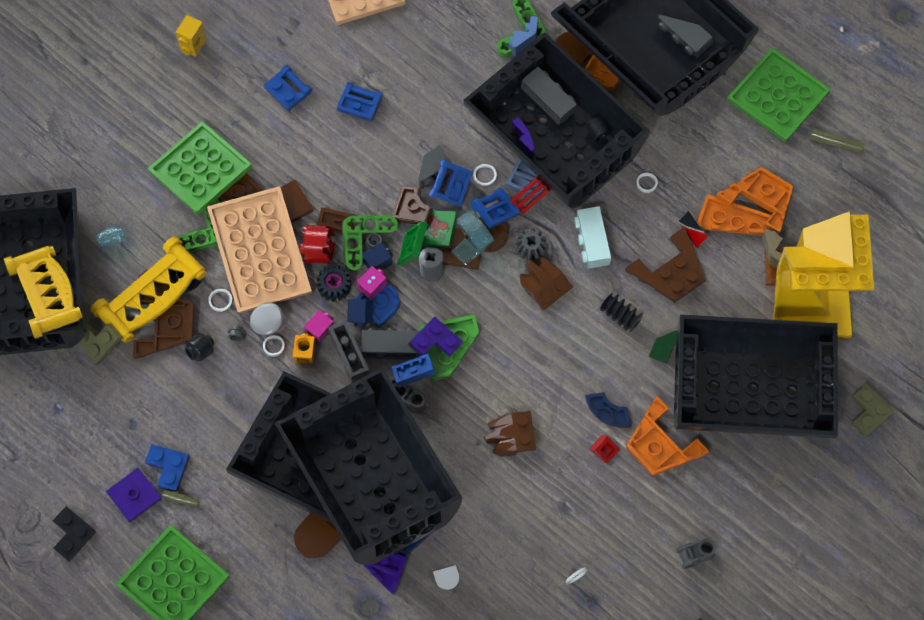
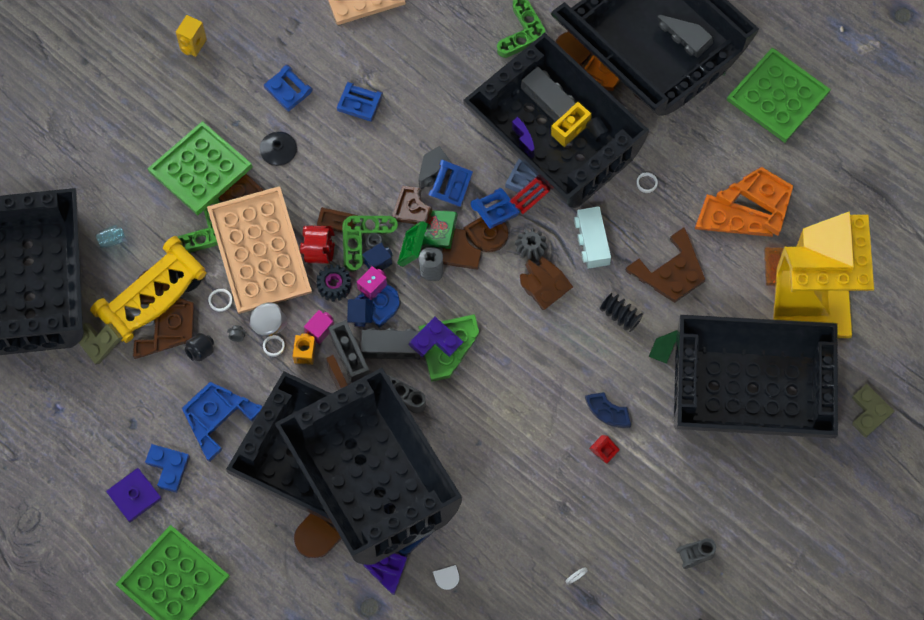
(45, 318): yellow piece -> none
(76, 535): black plate -> none
(180, 498): olive animal -> none
(210, 409): none -> blue wing
(280, 155): none -> black dish
(295, 201): reddish brown tile -> none
(335, 372): none -> reddish brown tile
(413, 370): blue bracket -> none
(466, 251): clear light blue slope -> none
(475, 229): clear light blue slope -> none
(488, 166): white piece -> none
(512, 434): reddish brown plate -> none
(524, 39): medium blue slope -> none
(570, 124): none -> yellow brick
(654, 447): orange wing -> none
(693, 229): sticker -> none
(771, 244): dark tan slope -> none
(836, 141): olive axle -> none

